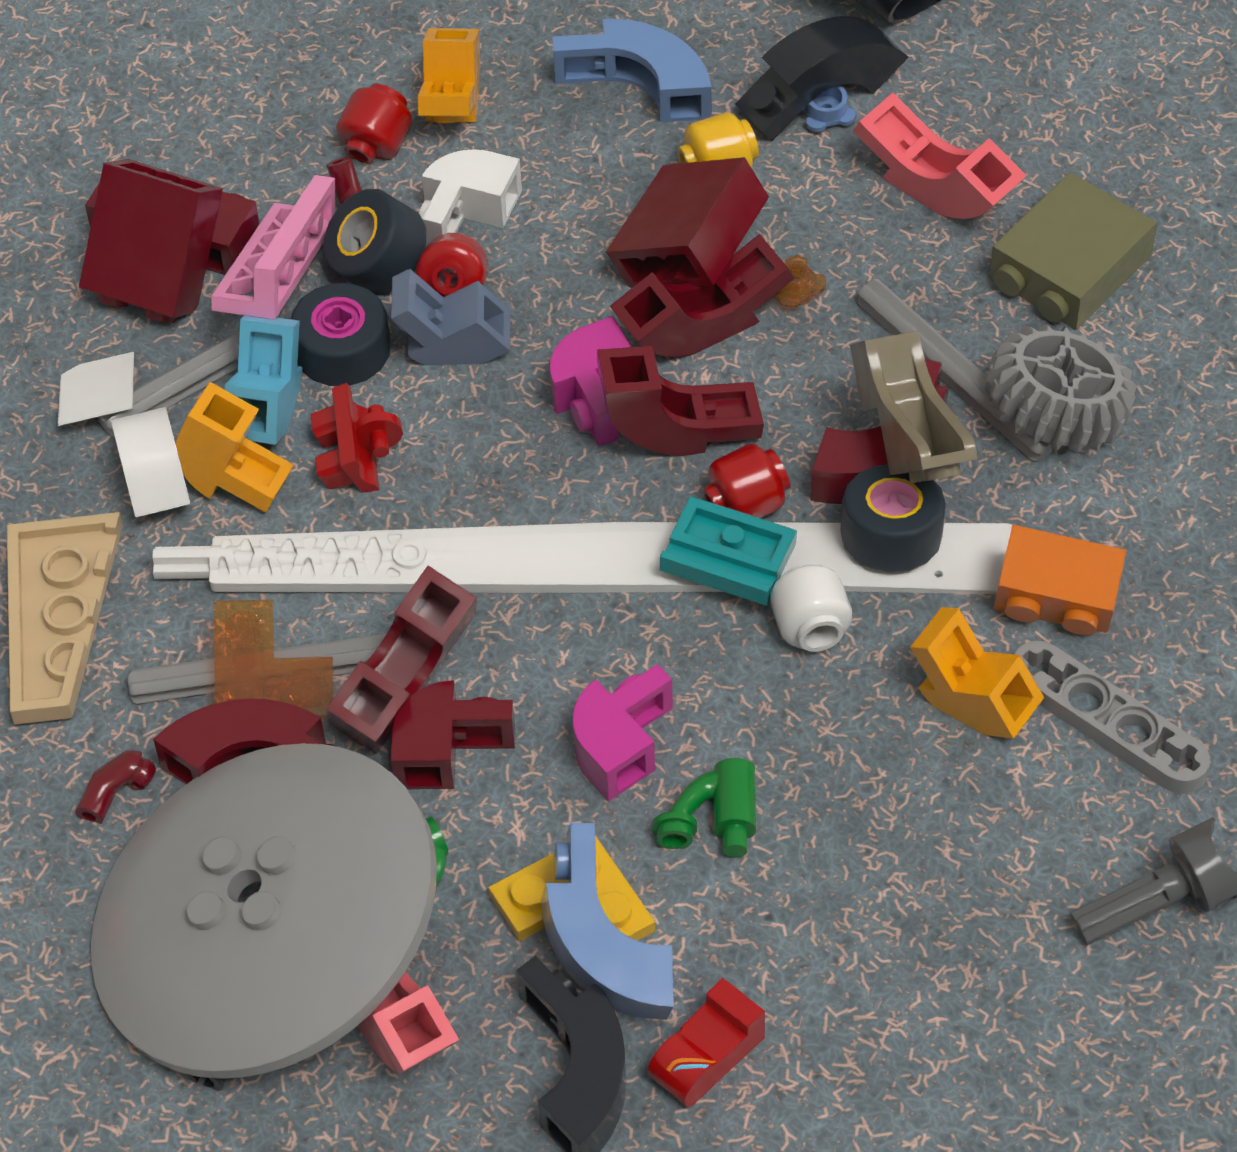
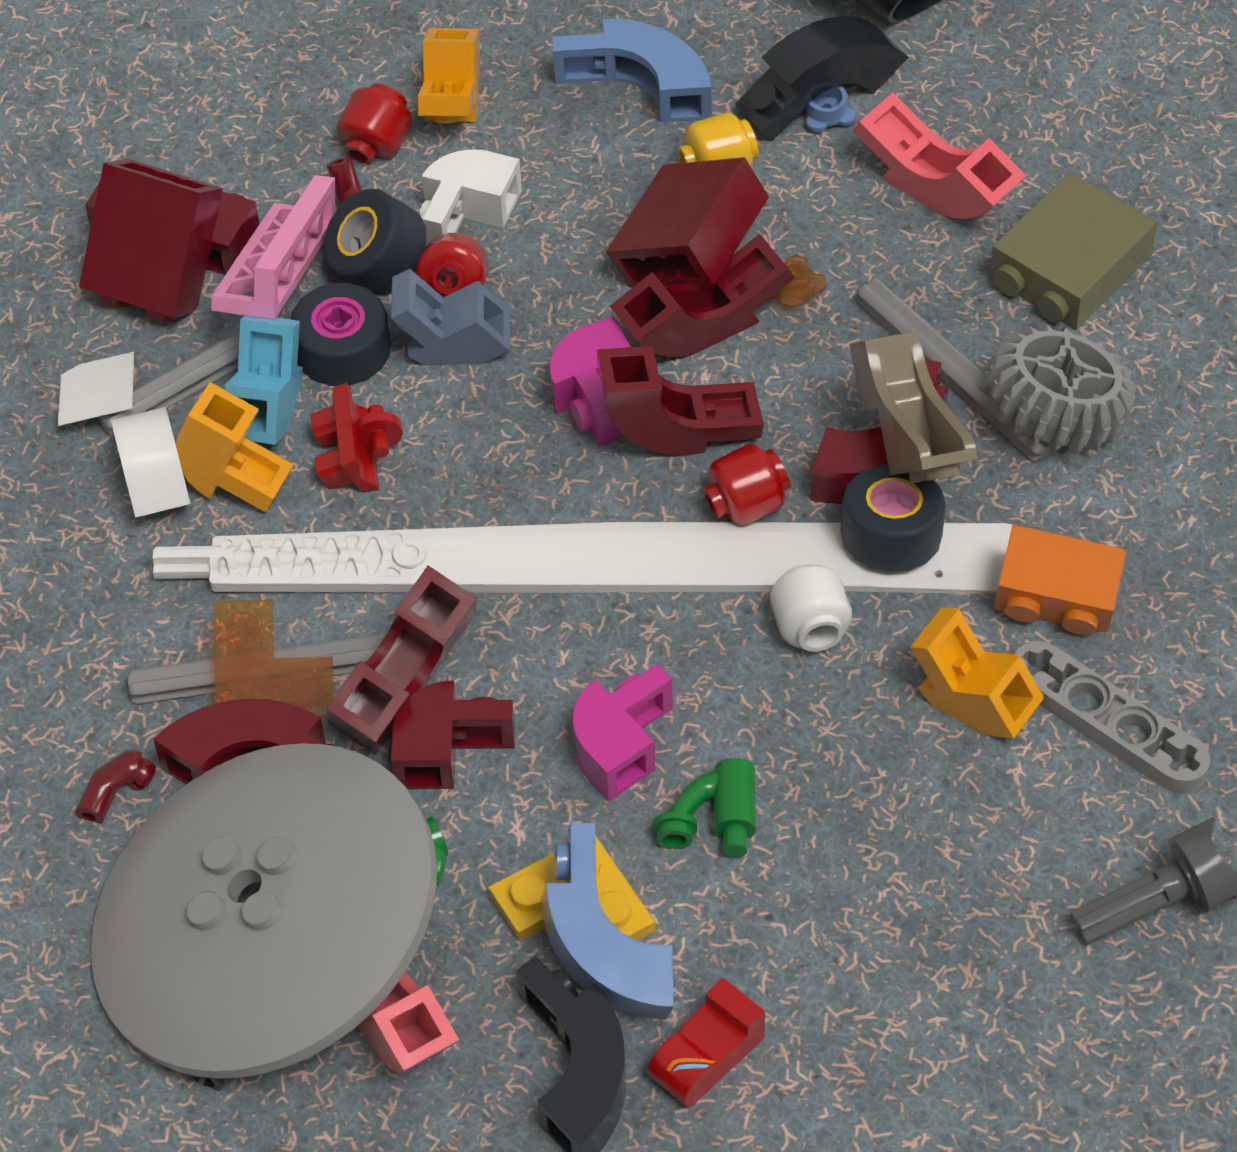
(54, 607): tan wing -> none
(728, 550): teal plate -> none

